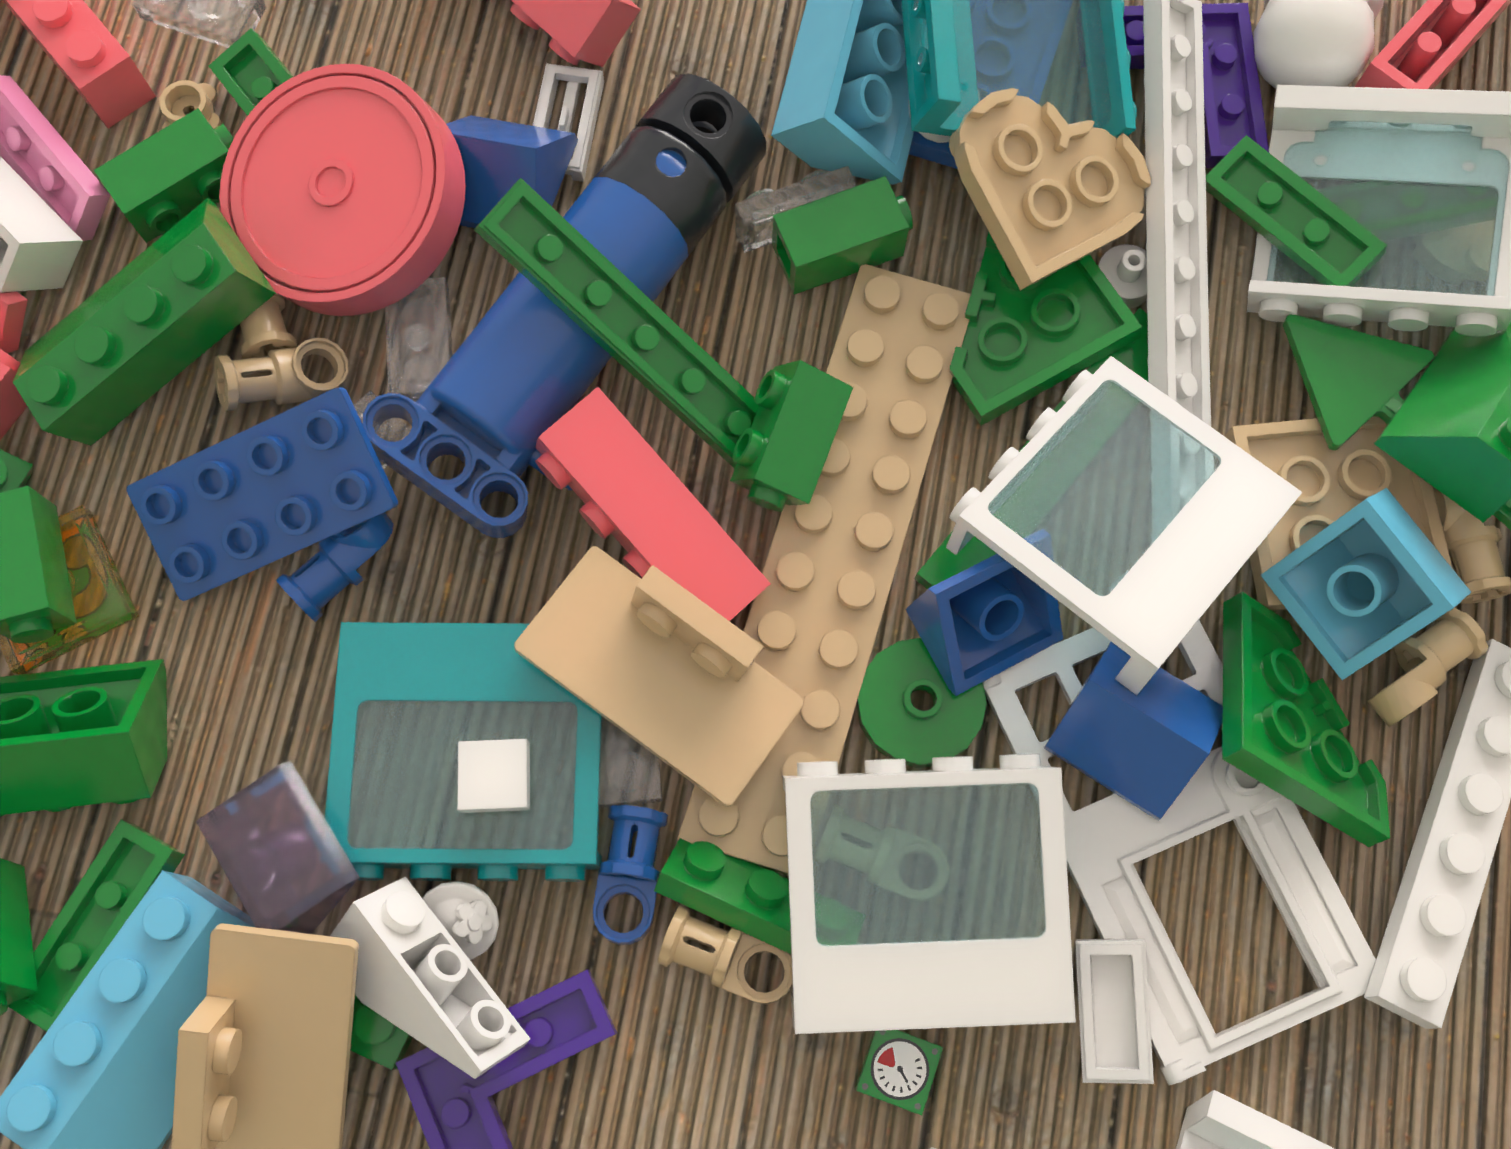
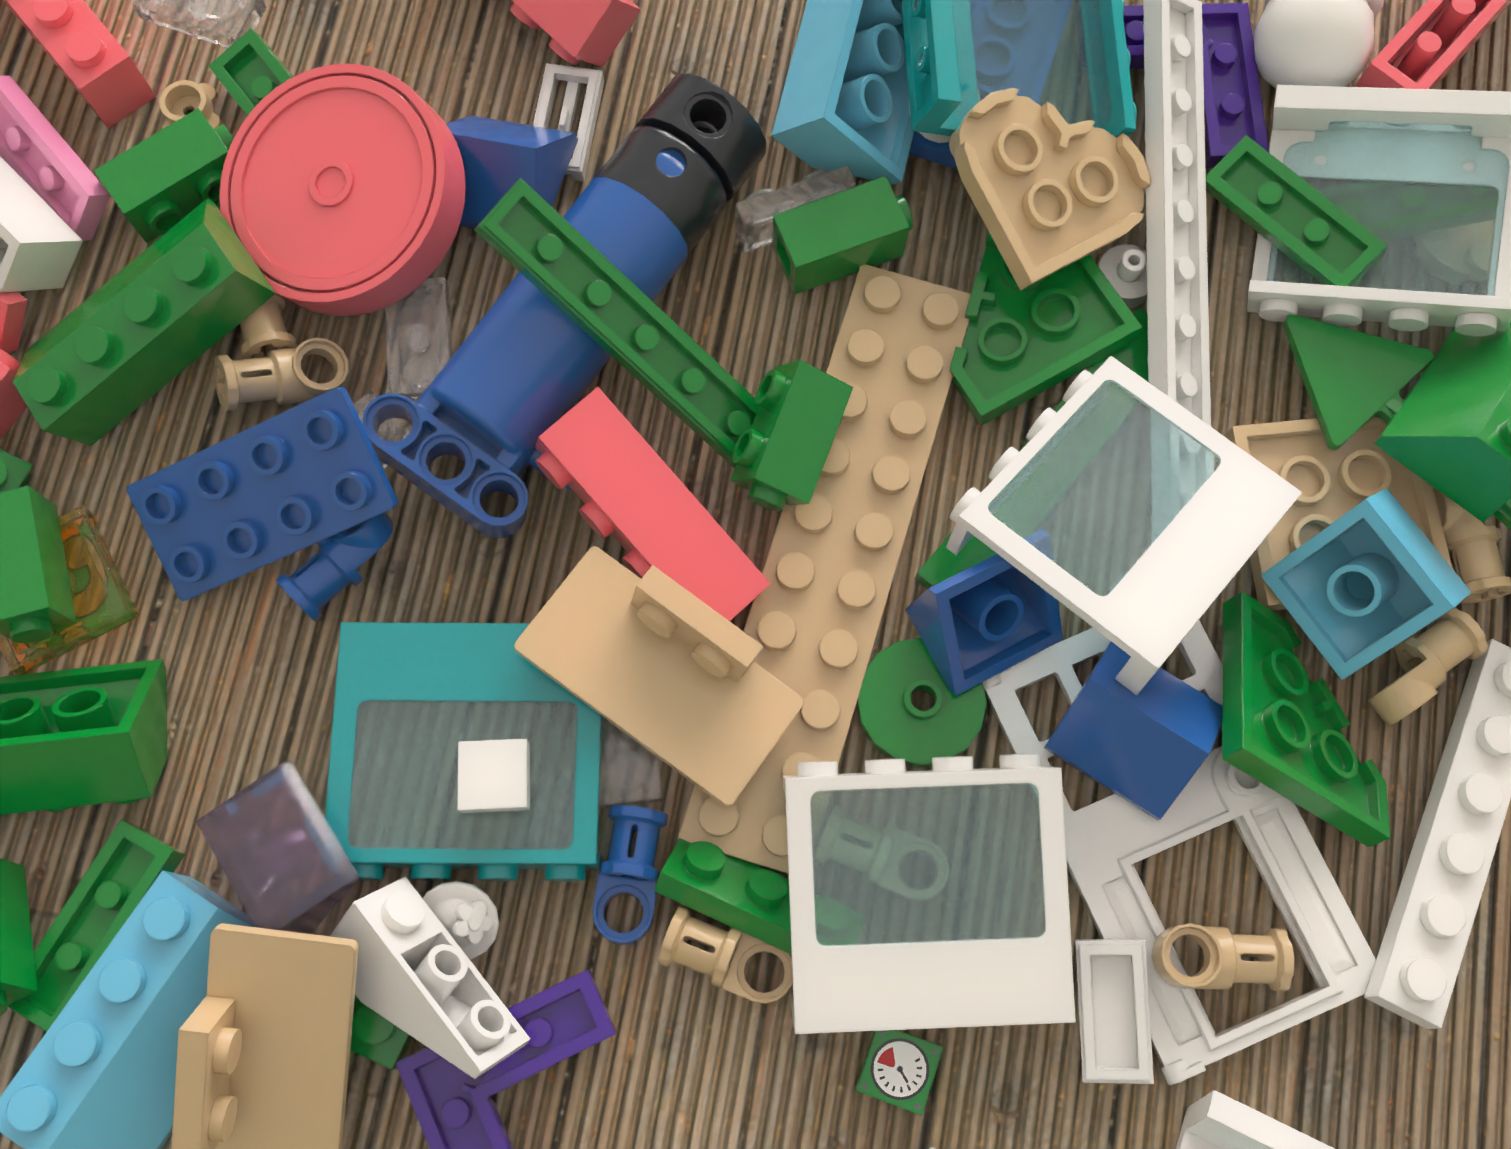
(1223, 958): none -> tan connector

